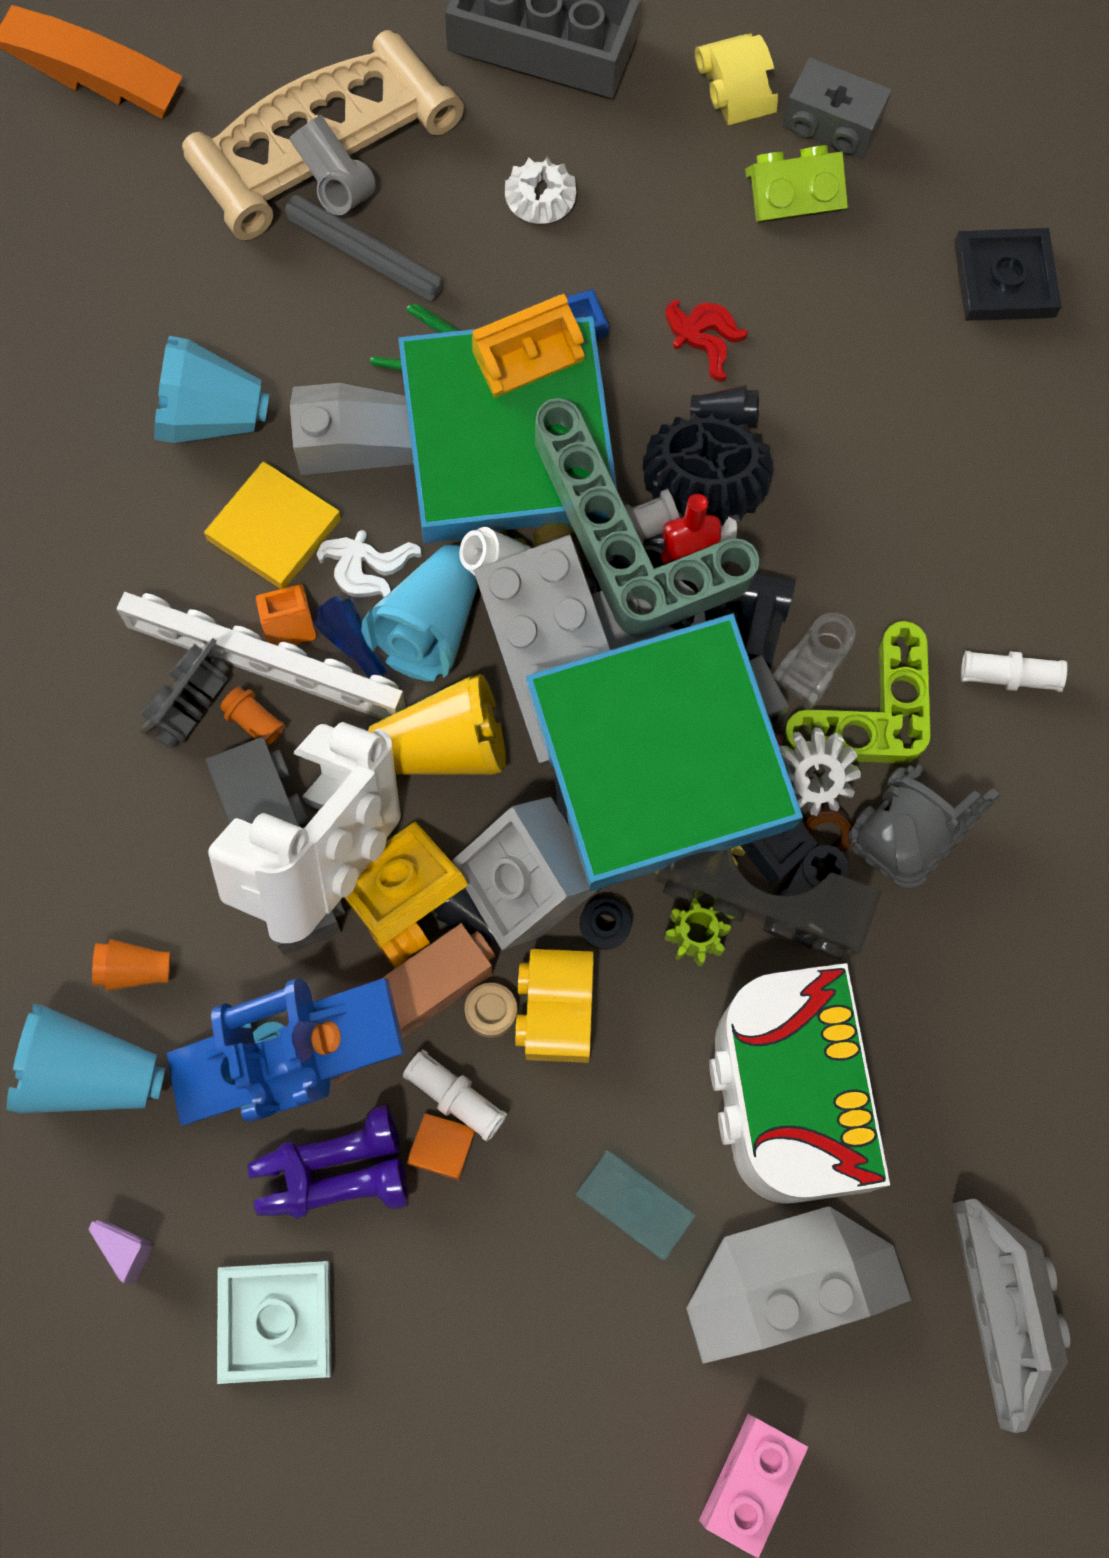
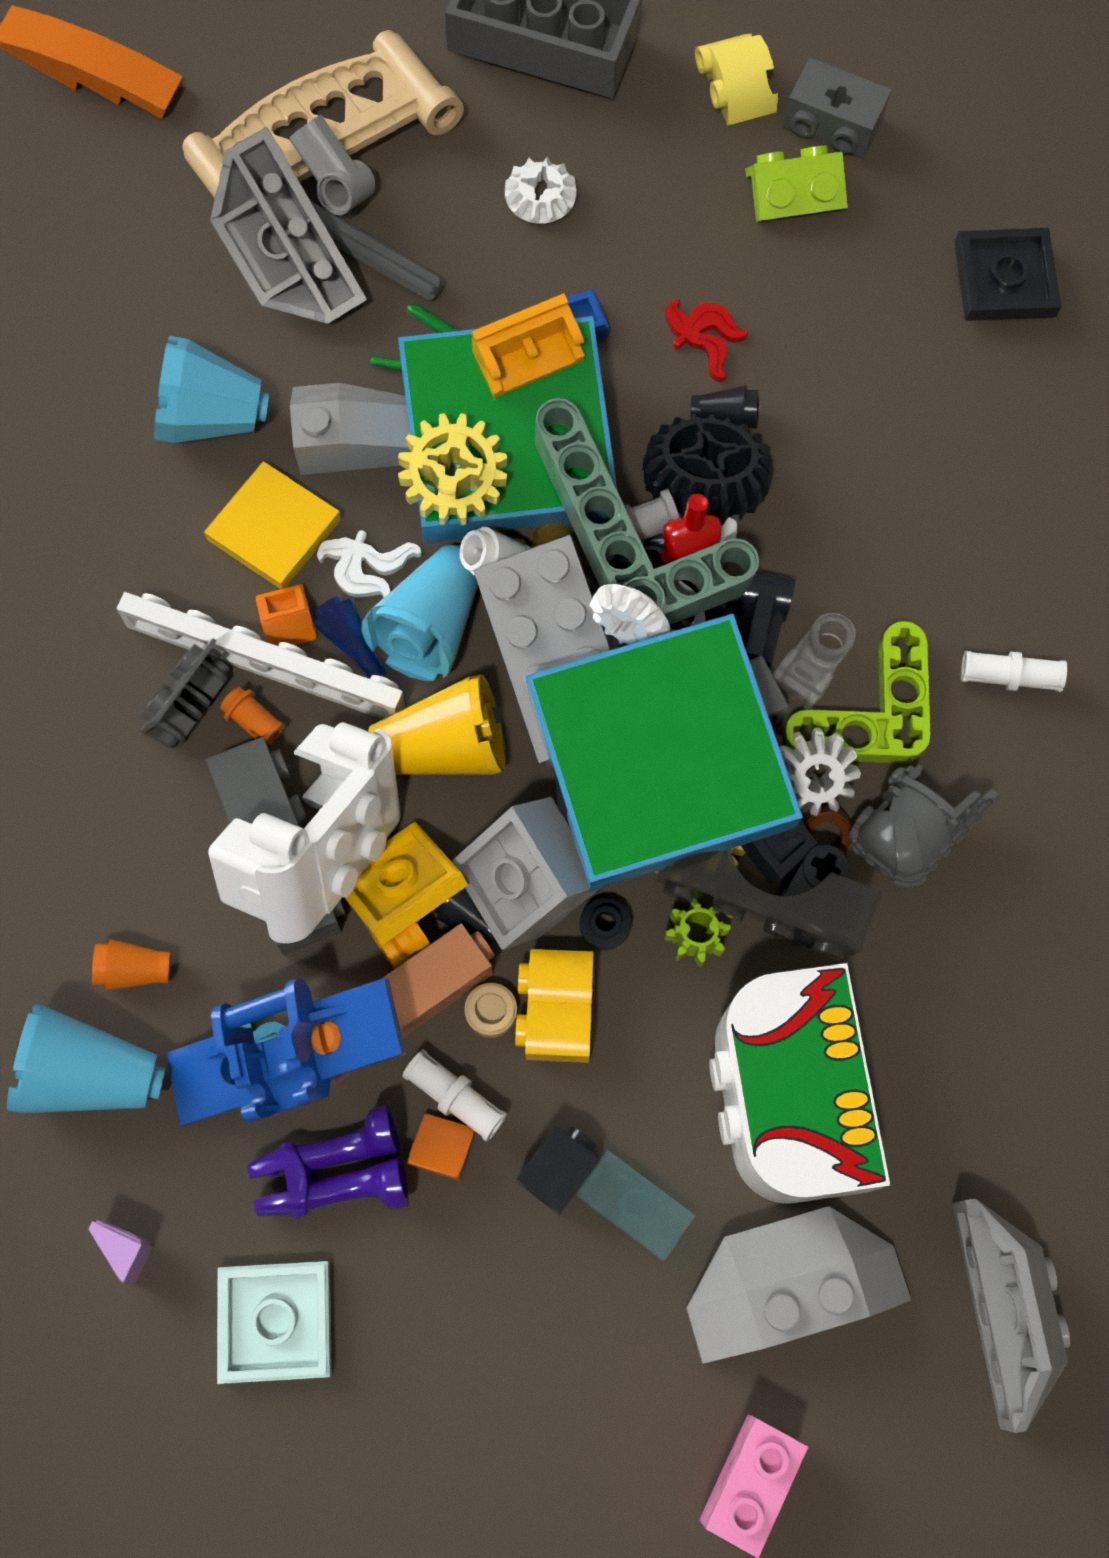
(279, 235): none -> light grey wedge
(471, 475): none -> light yellow gear
(559, 1168): none -> black brick
(628, 614): none -> white gear

